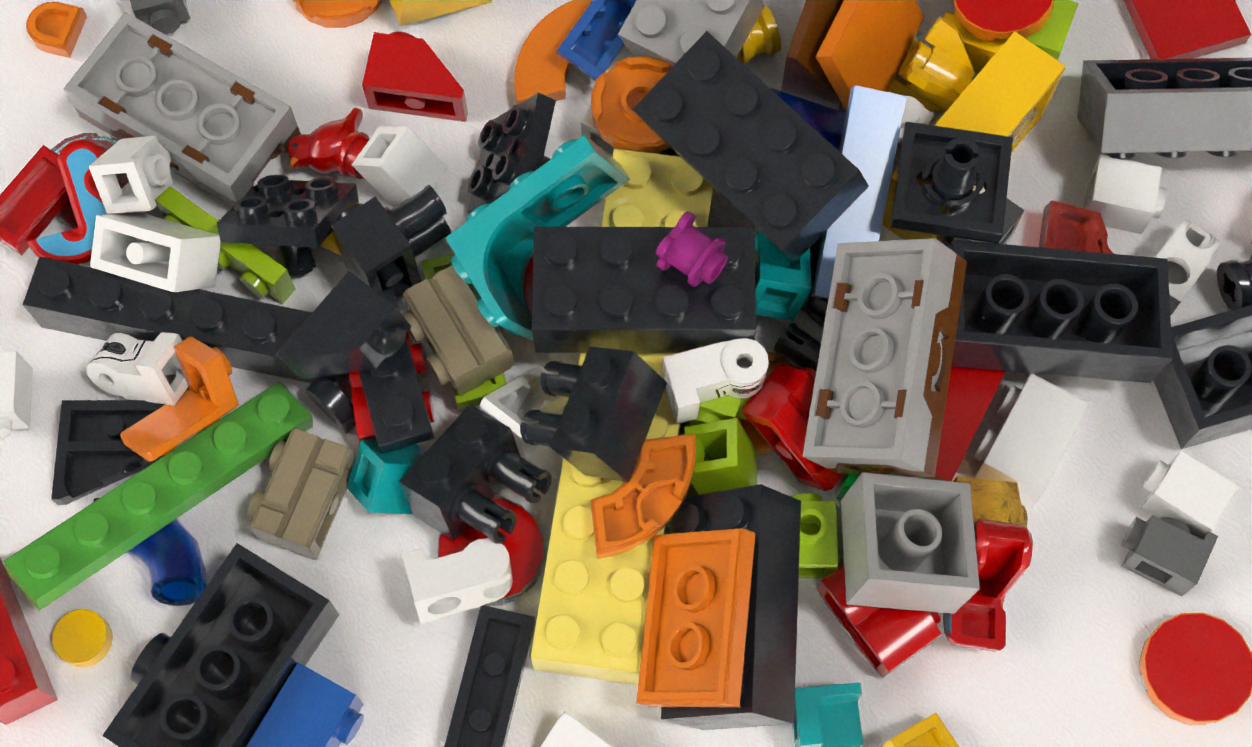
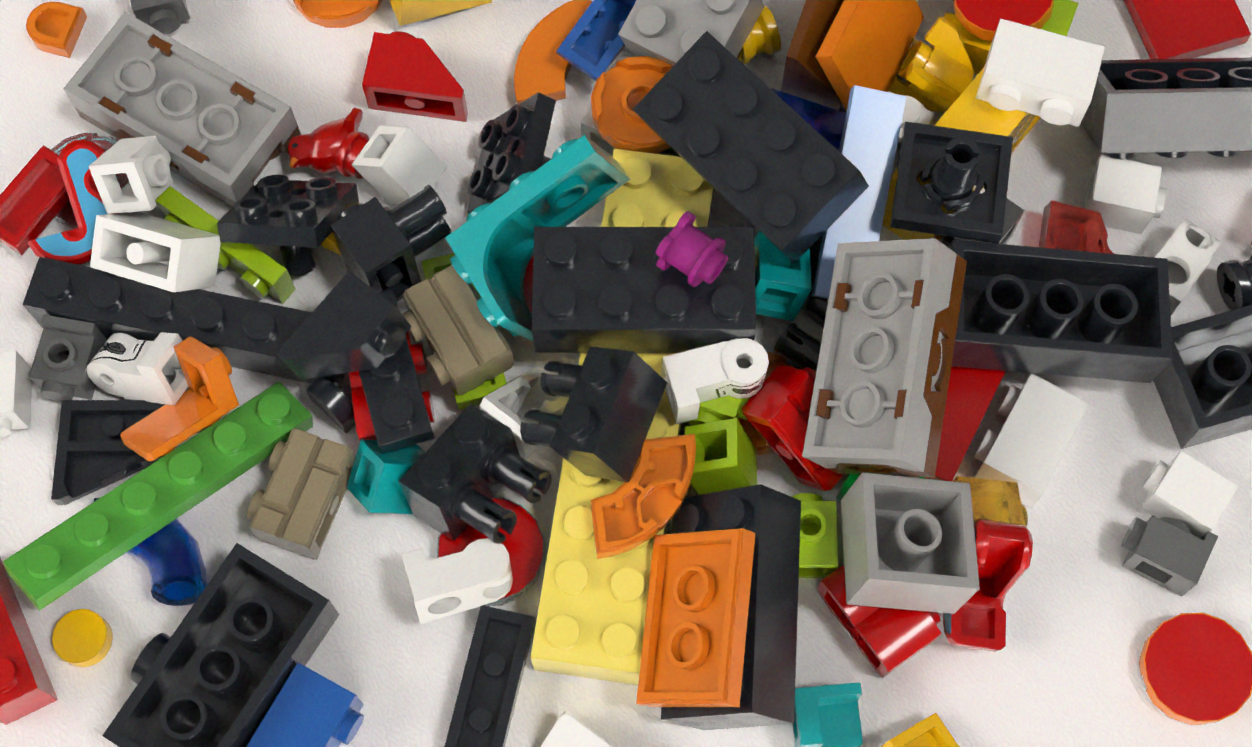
(70, 378): none -> dark grey brick
(1040, 73): none -> white brick

